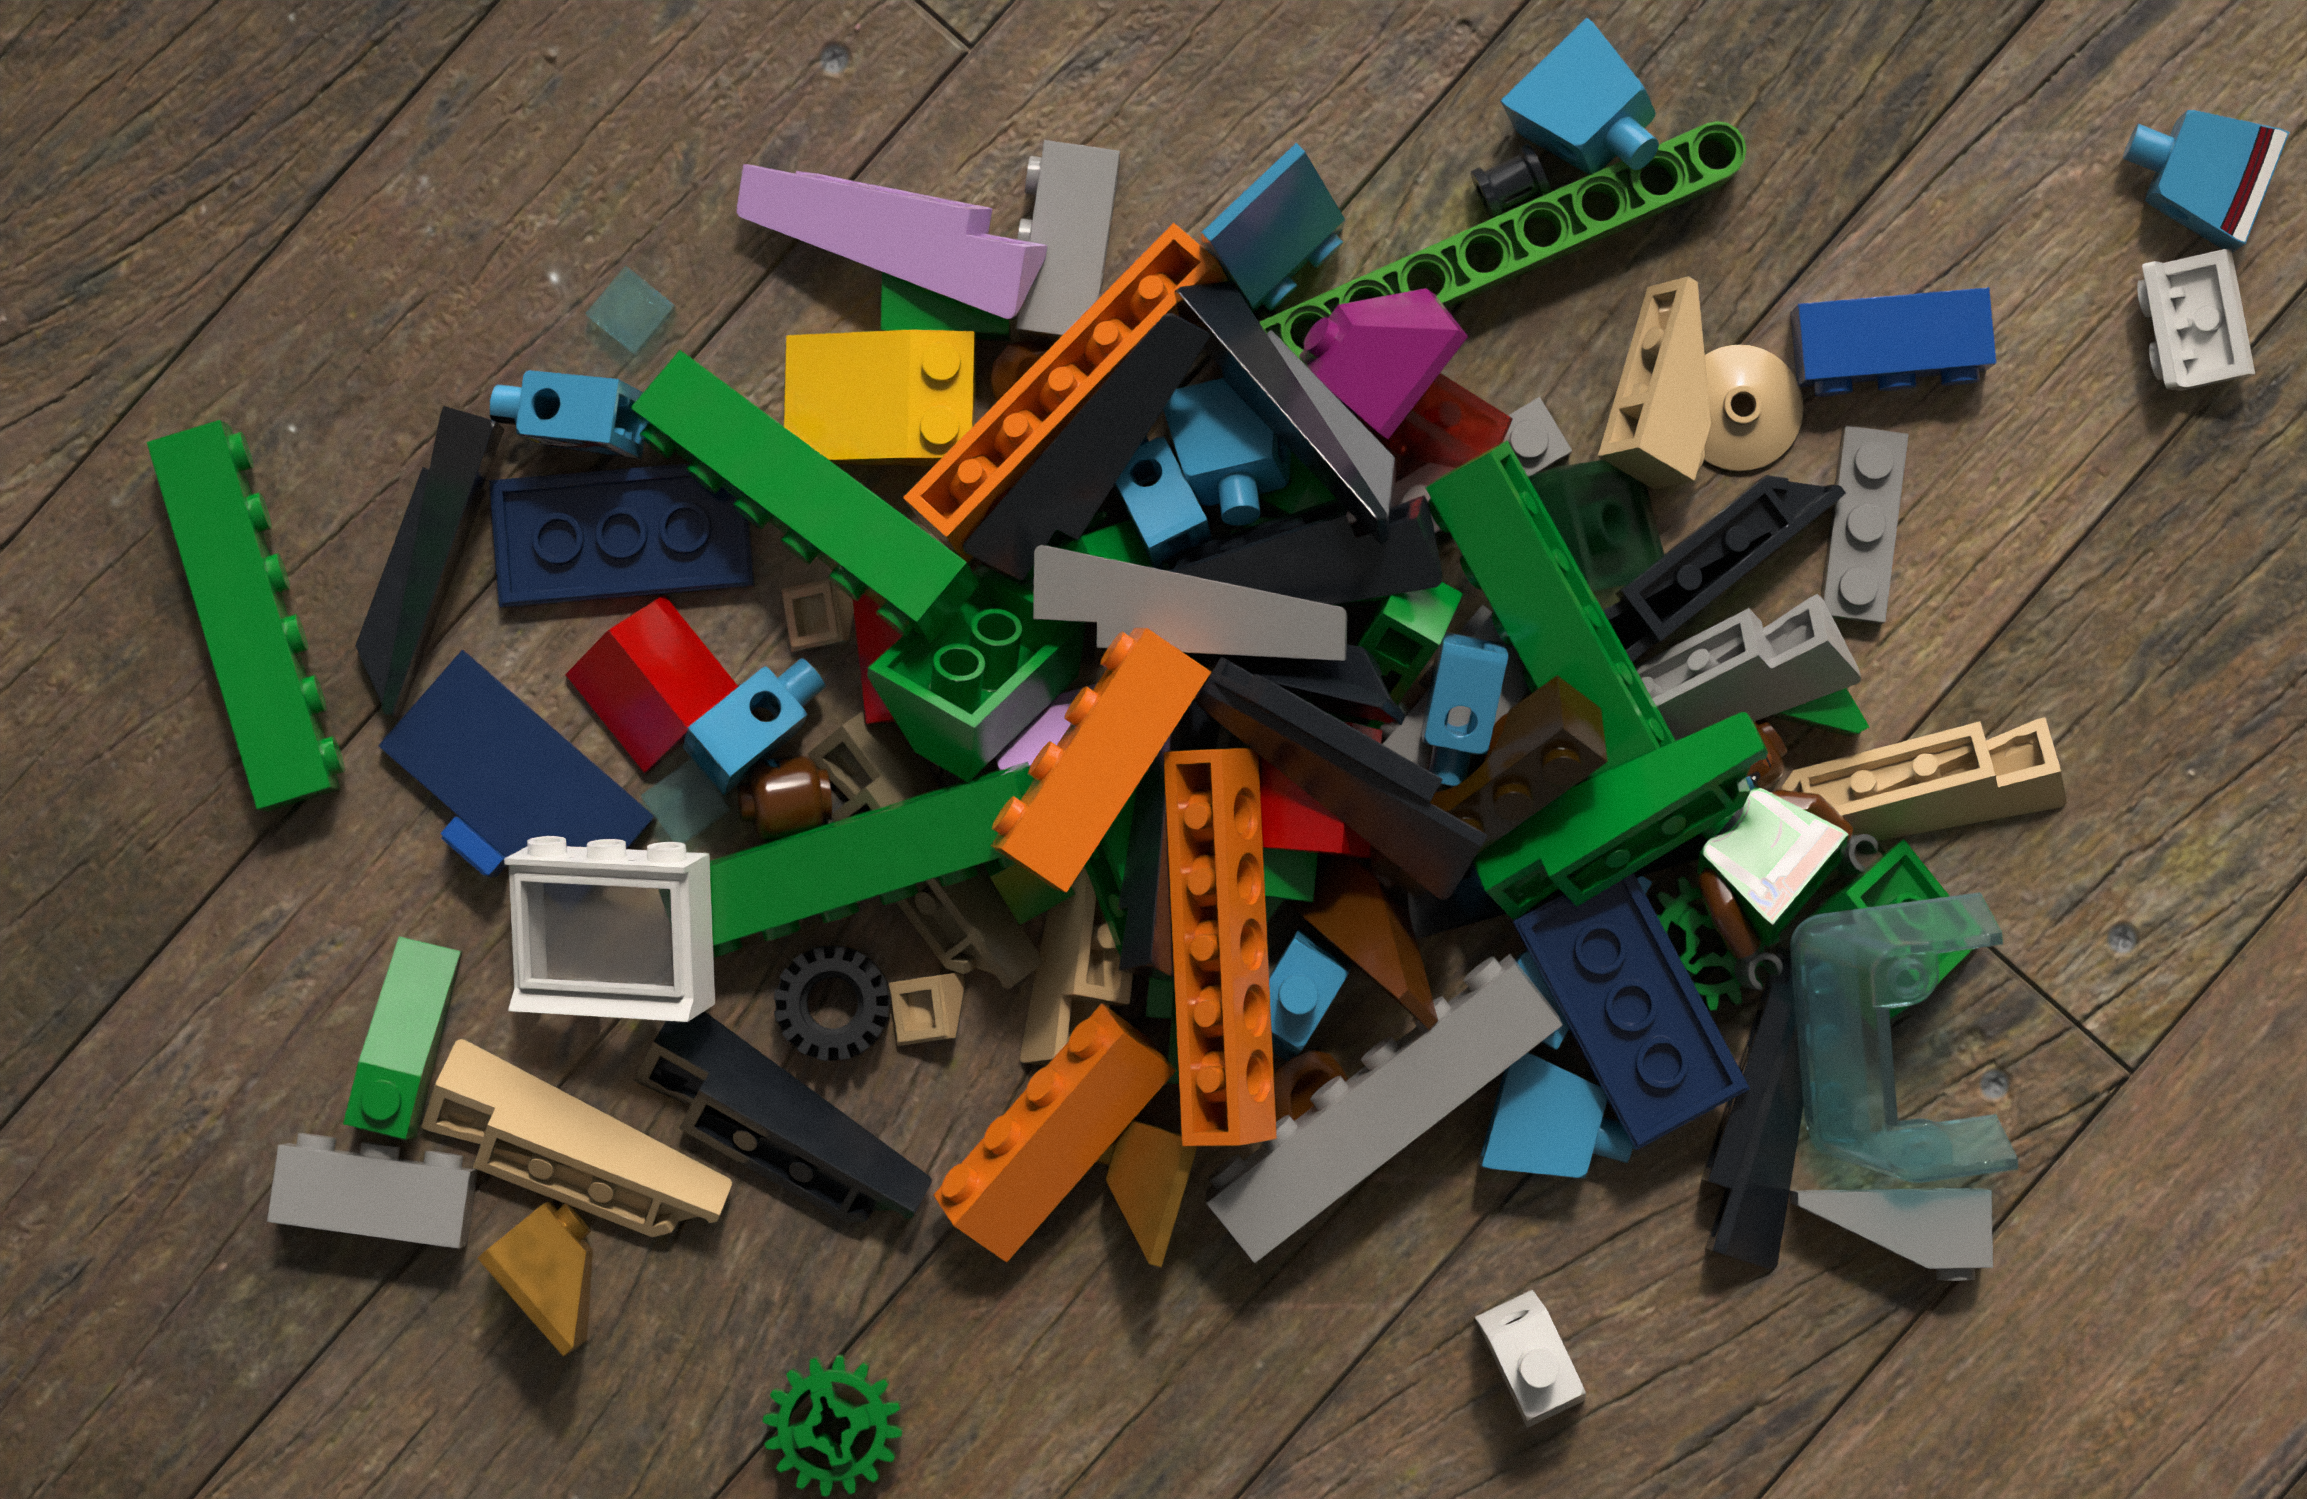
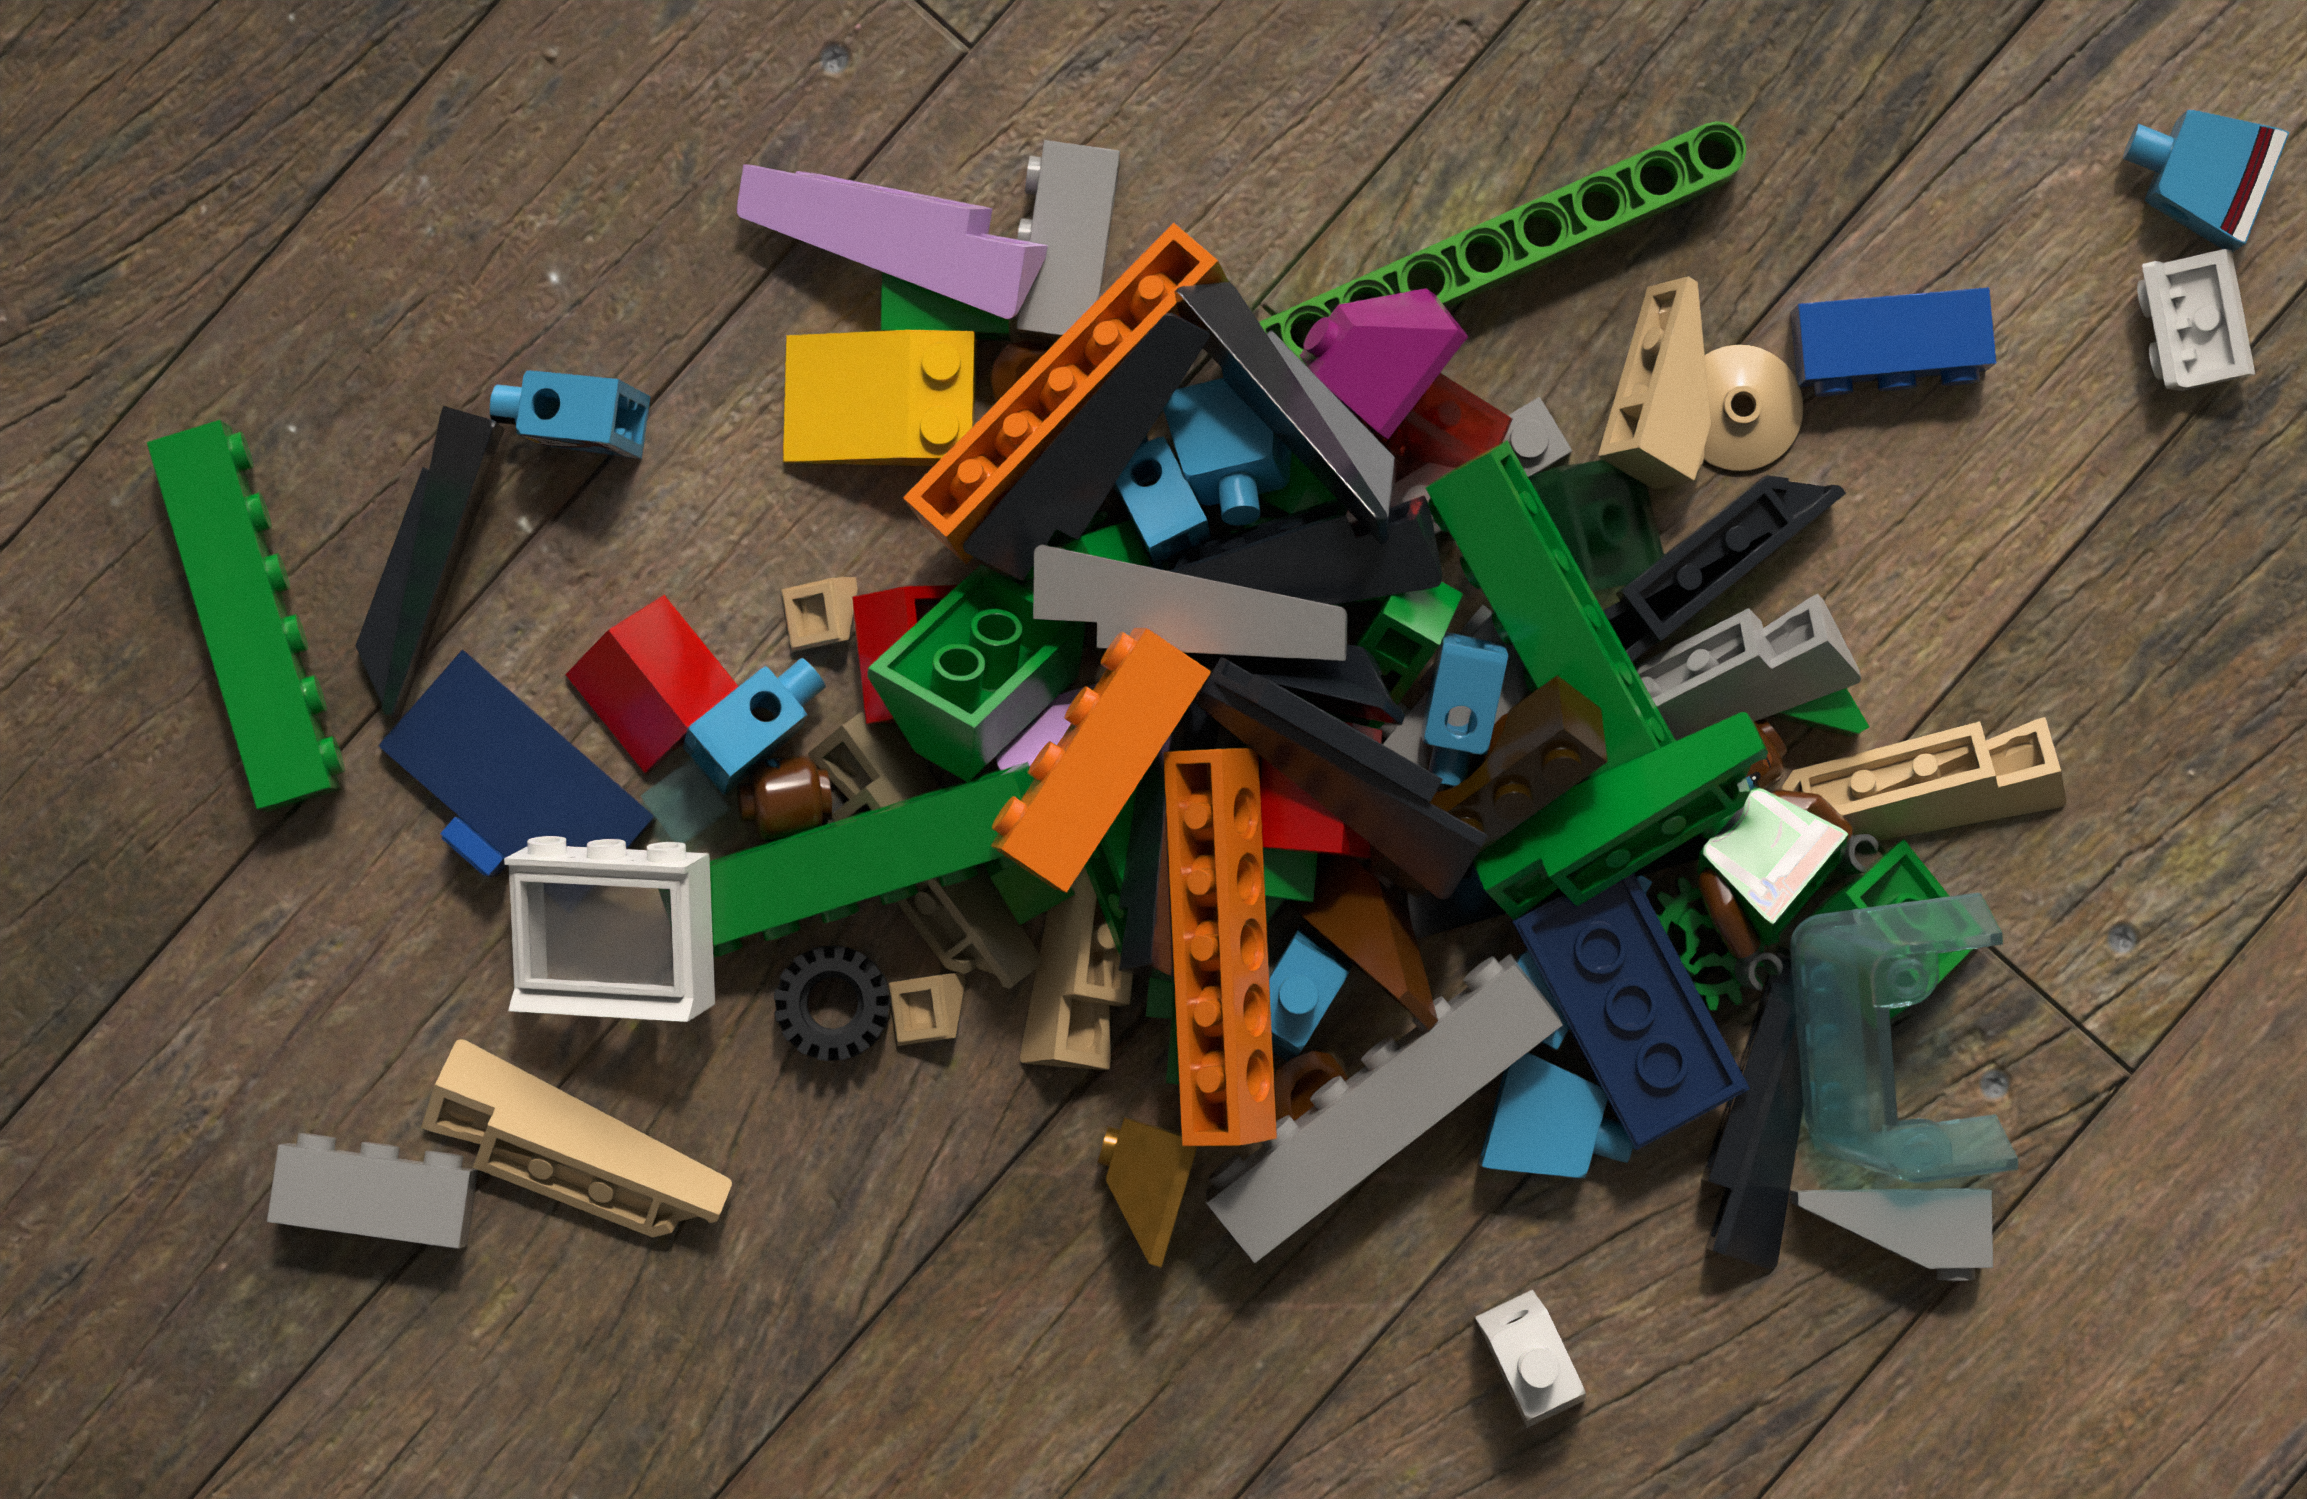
(403, 1040): slope -> none
(547, 1272): pearl gold slope -> none
(615, 536): dark blue tile -> none
(630, 311): clear light blue tile -> none
(777, 1123): black wedge -> none
(805, 498): green brick -> none
(806, 1433): green gear -> none
(1053, 1132): orange brick -> none
(1275, 231): dark azure slope -> none
(1511, 182): black bush -> none
(1584, 105): dark azure torso -> none
(1864, 524): light grey plate -> none

